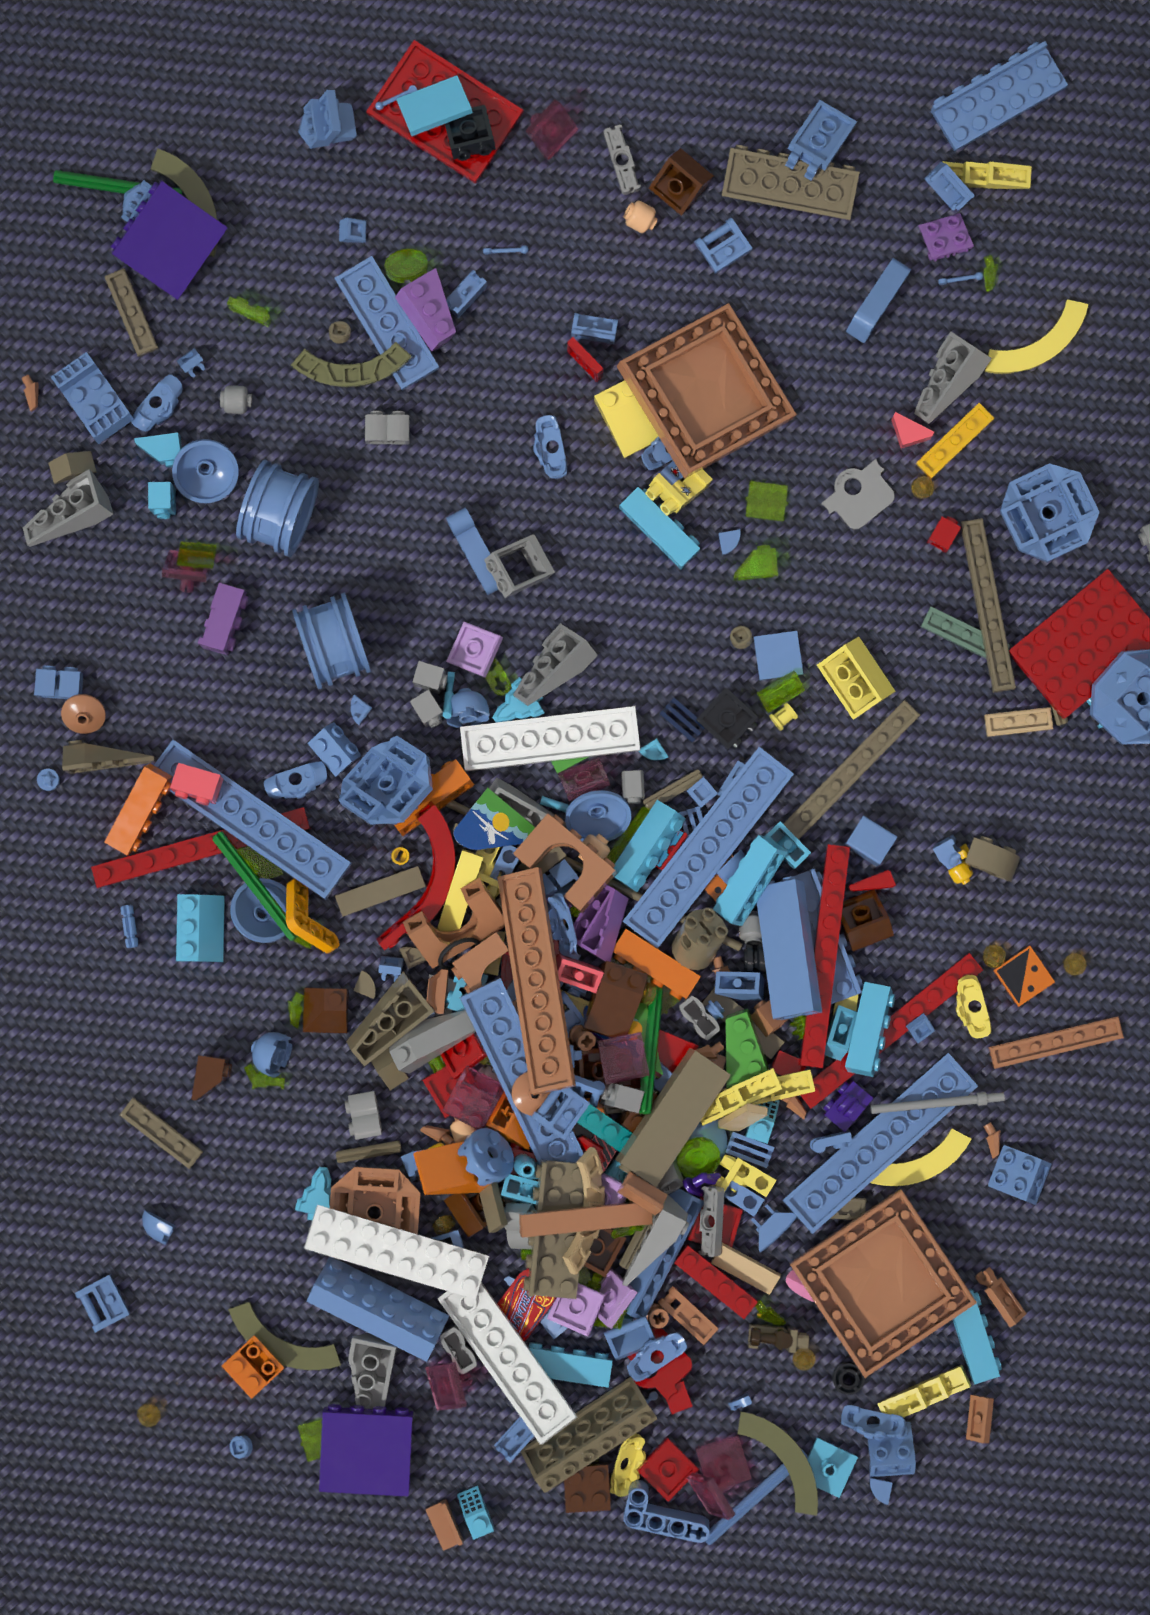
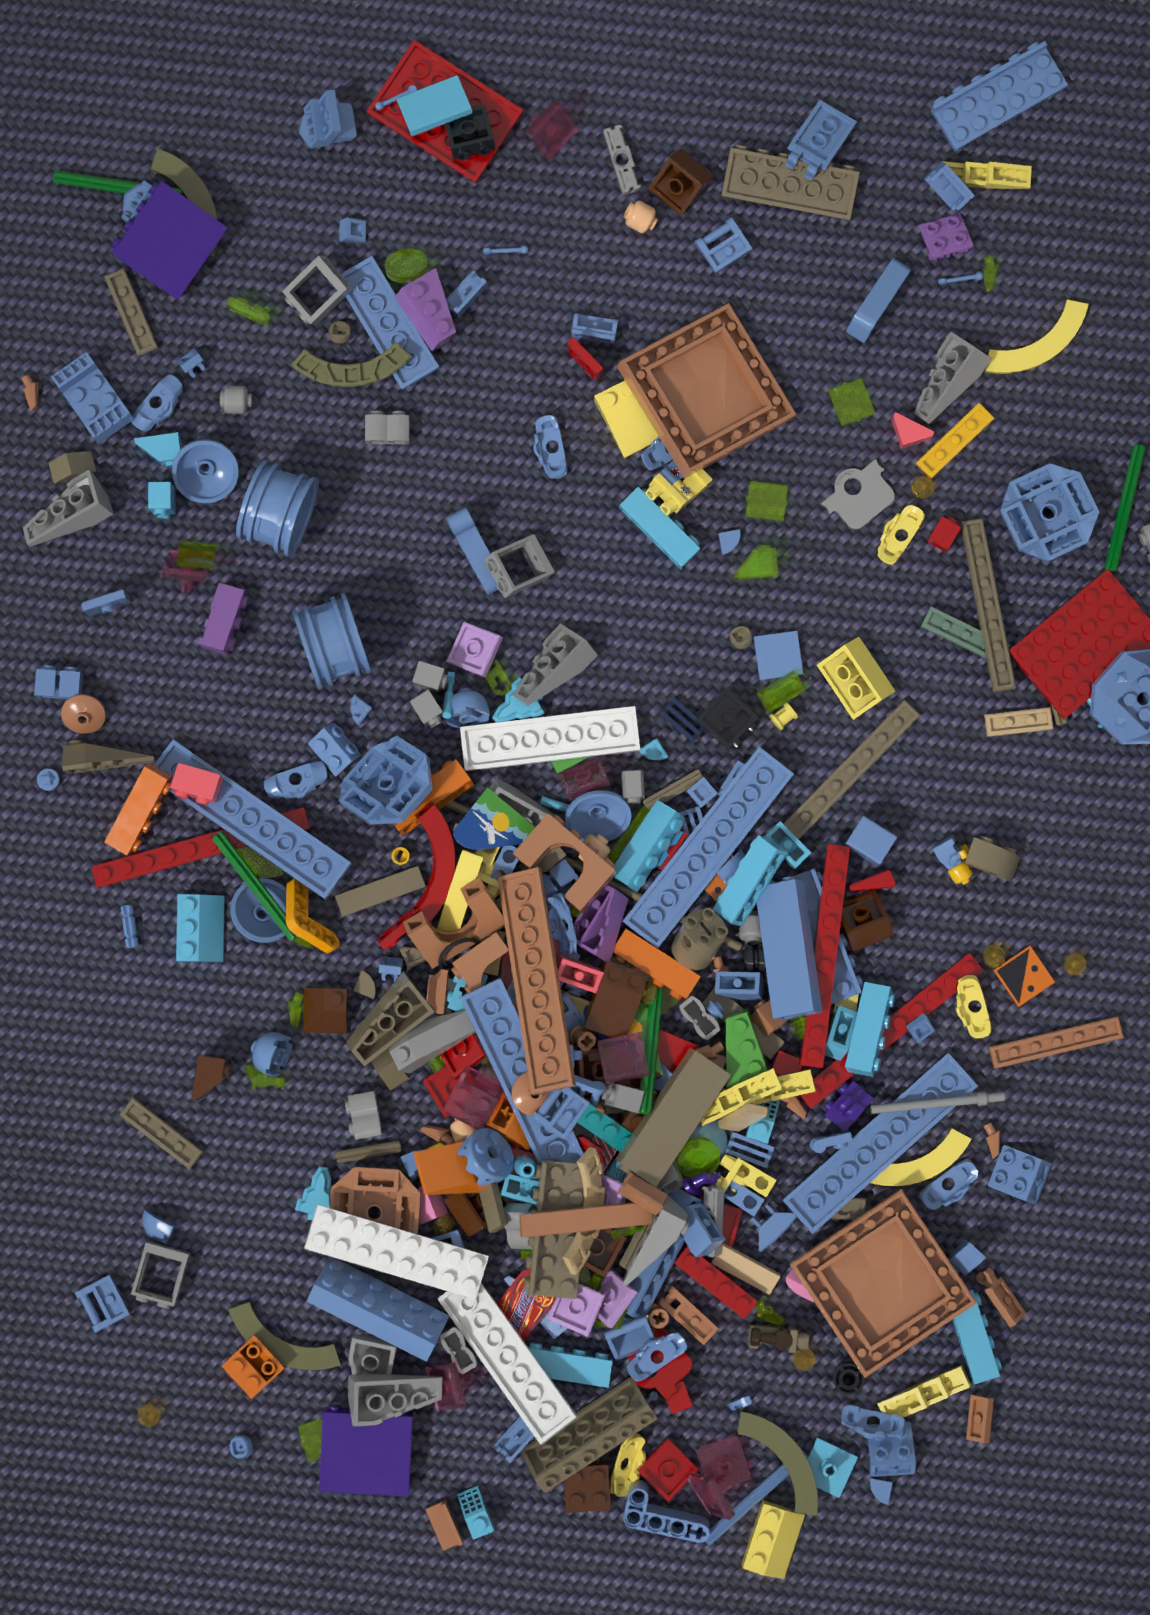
(106, 603): none -> medium blue plate
(164, 1251): none -> light grey window
(335, 278): none -> light grey window
(384, 1396): none -> light grey wedge
(431, 1207): none -> bright pink brick
(702, 1233): none -> medium blue slope
(772, 1540): none -> light yellow slope
(851, 402): none -> clear neon green piece
(908, 520): none -> light yellow piece
(935, 1195): none -> medium blue piece
(965, 1257): none -> medium blue slope
(1125, 507): none -> green axle

